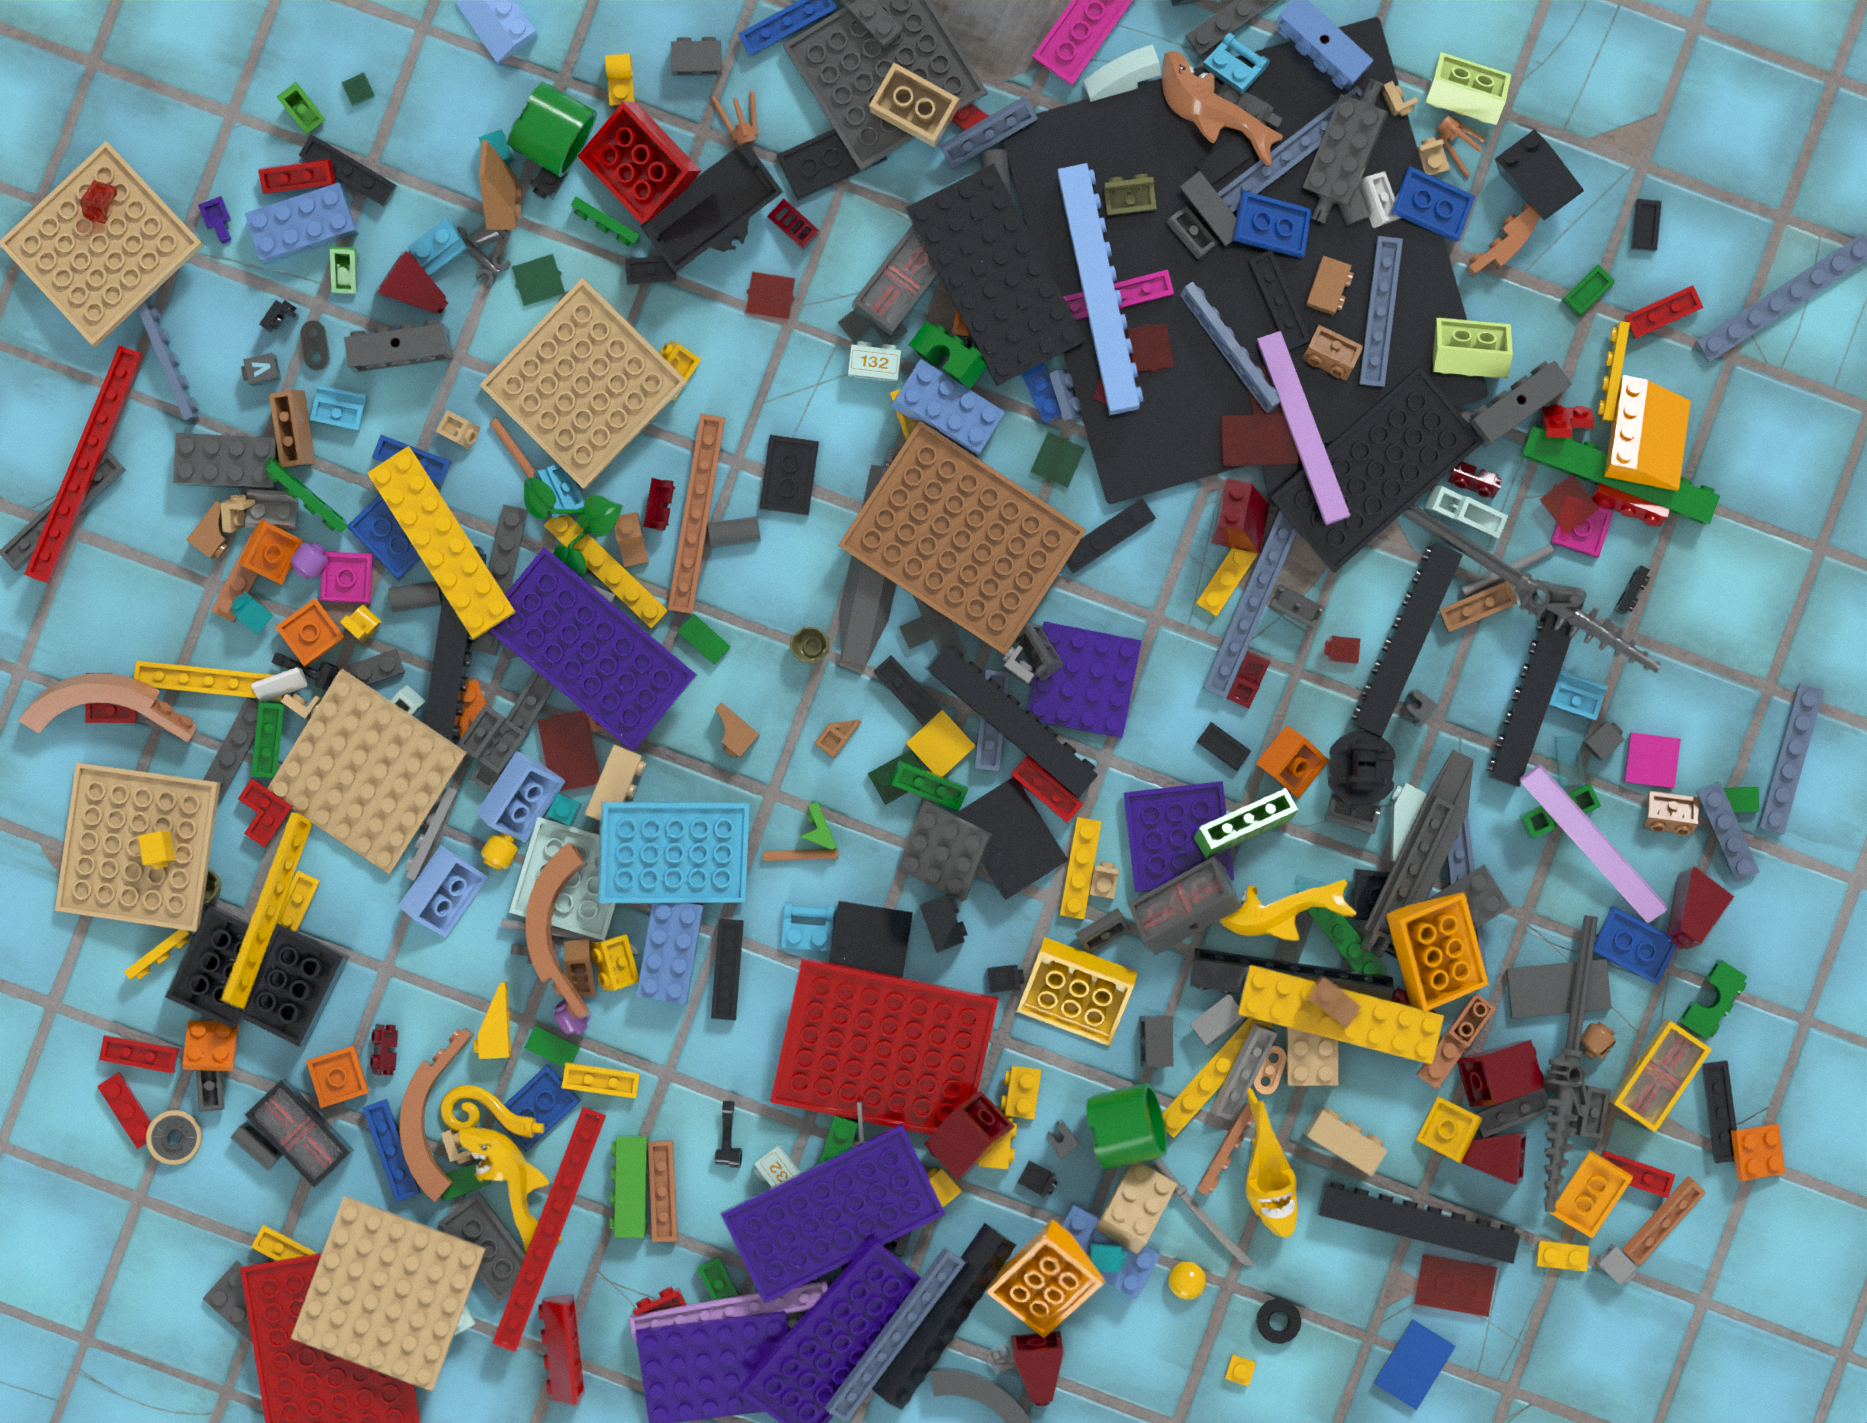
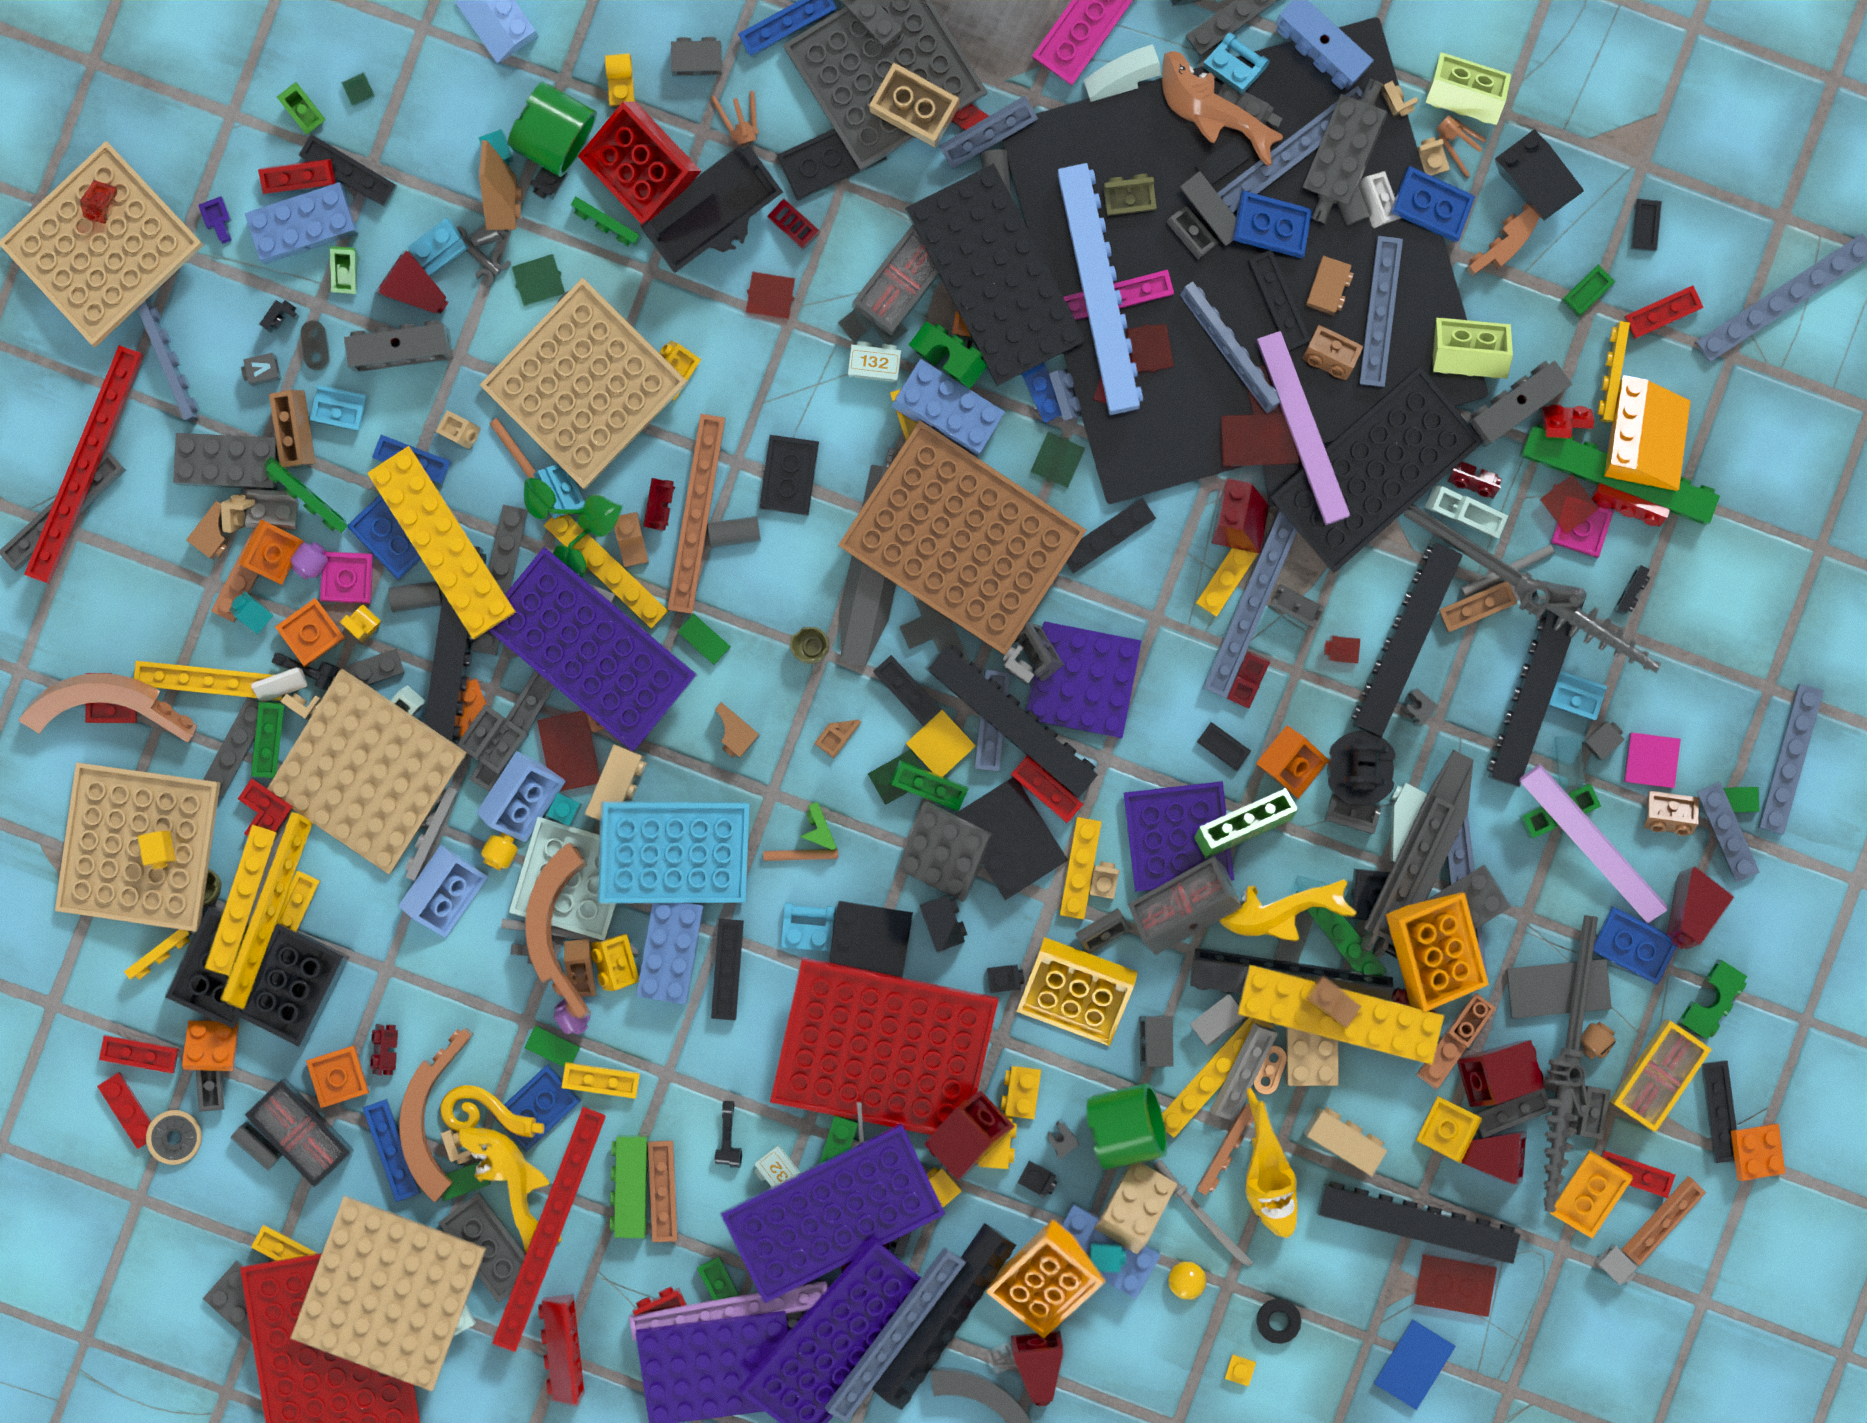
(240, 900): none -> yellow plate
(494, 1033): yellow slope -> none
(648, 270): black plate -> none
(1562, 1255): yellow plate -> none

